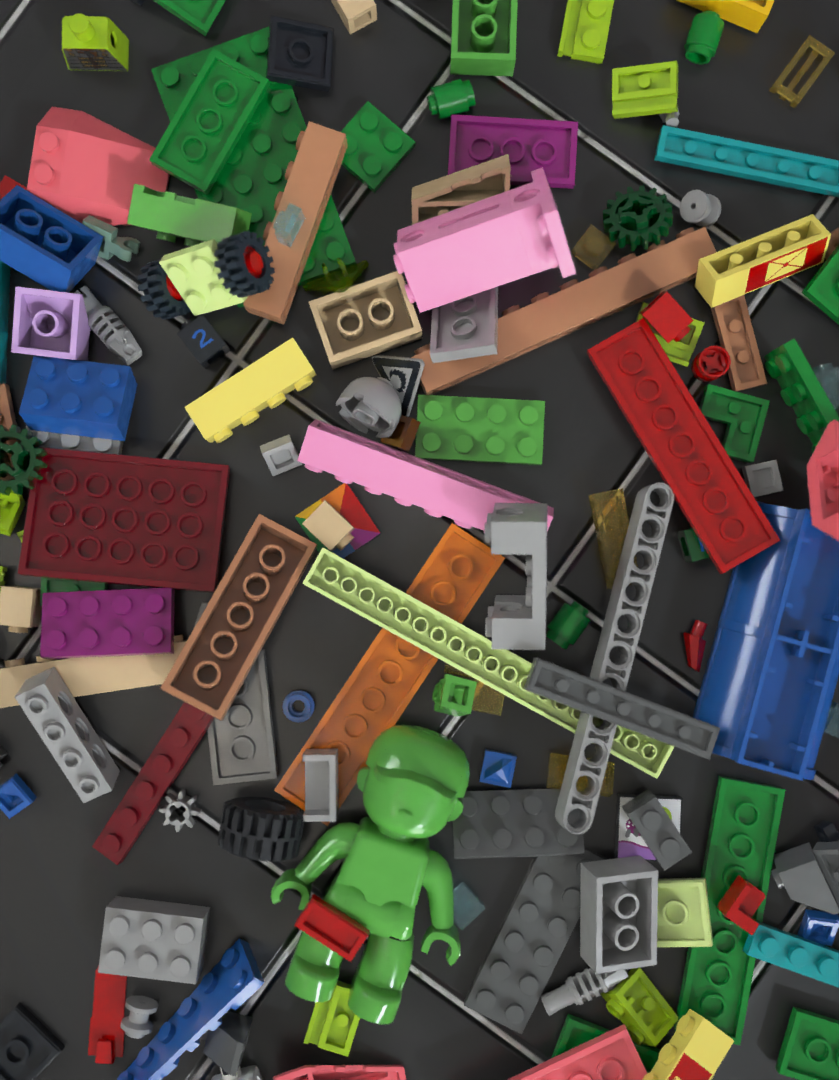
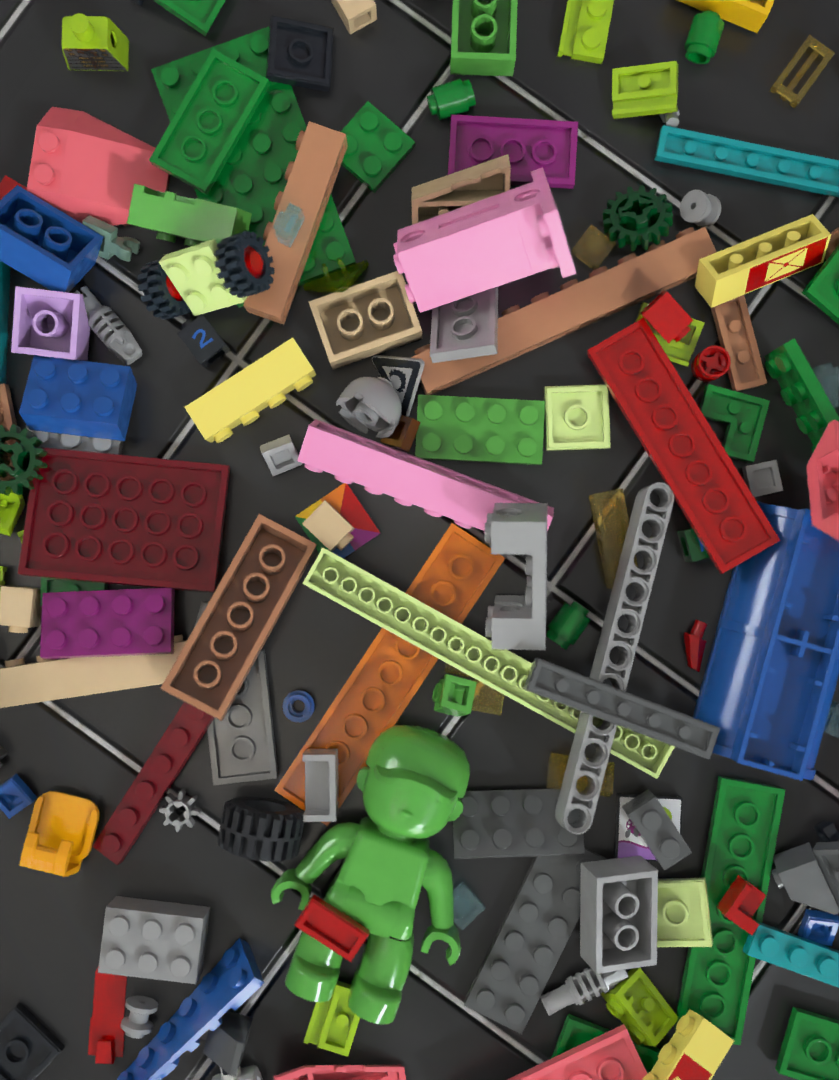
(60, 833): none -> light orange piece
(68, 734): light grey brick -> none
(497, 768): blue tile -> none
(577, 417): none -> yellowish green tile

